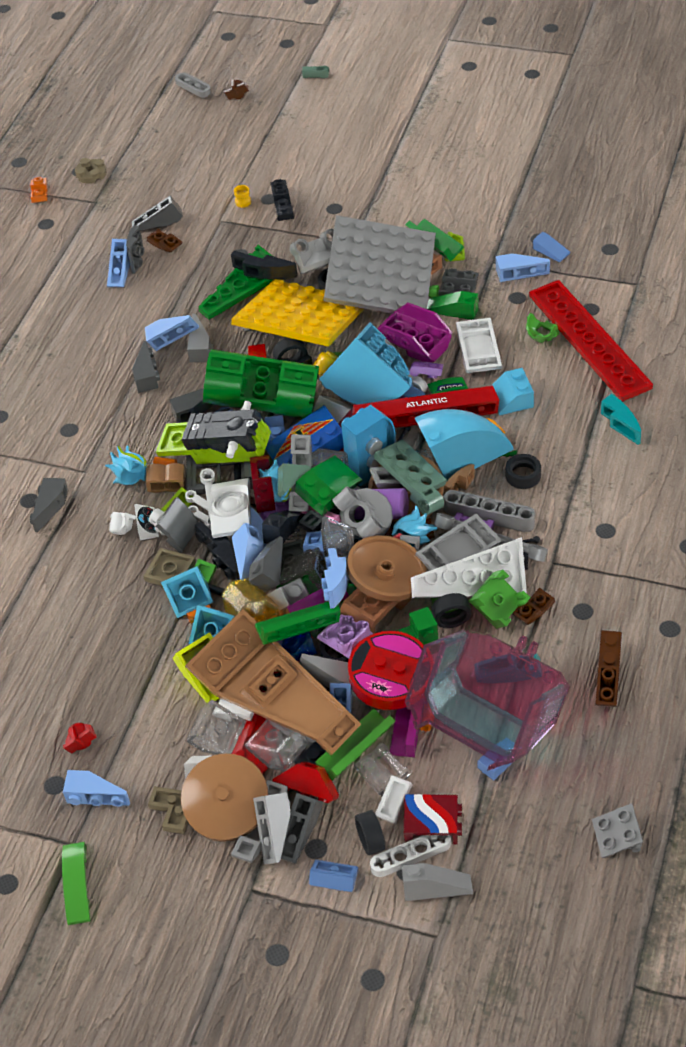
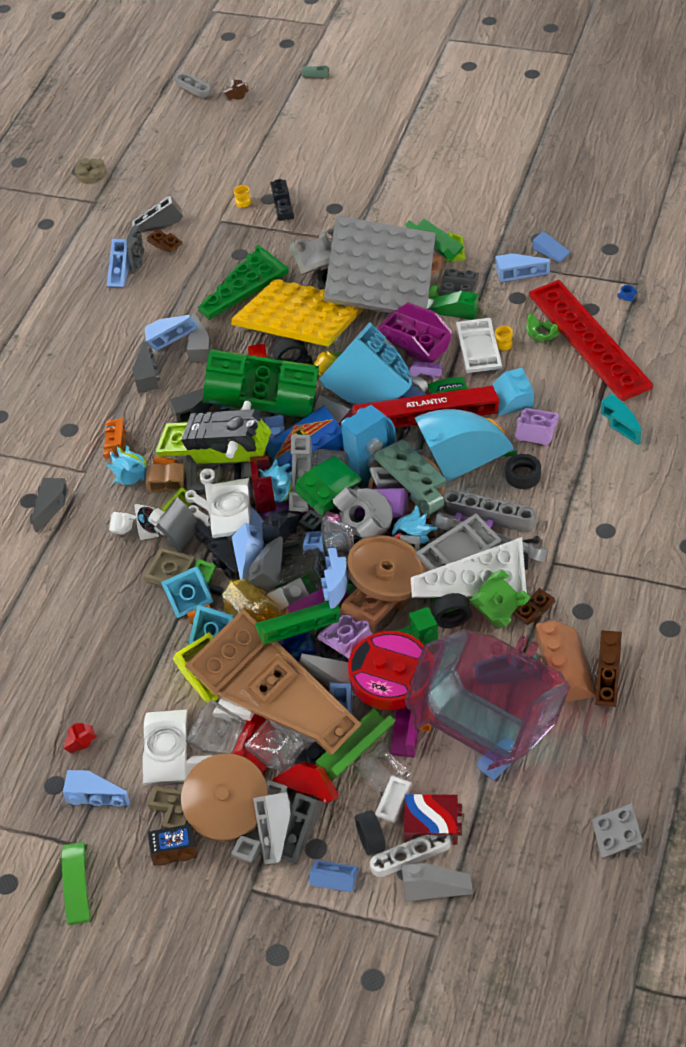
(39, 189): orange slope -> none
(114, 437): none -> orange hinge
(165, 747): none -> white slope
(172, 844): none -> brick
(264, 268): black slope -> none
(288, 475): sand green slope -> none
(460, 479): medium nougat slope -> none
(504, 337): none -> yellow wheel
(536, 426): none -> lavender slope
(563, 652): none -> nougat slope
(627, 293): none -> blue plate

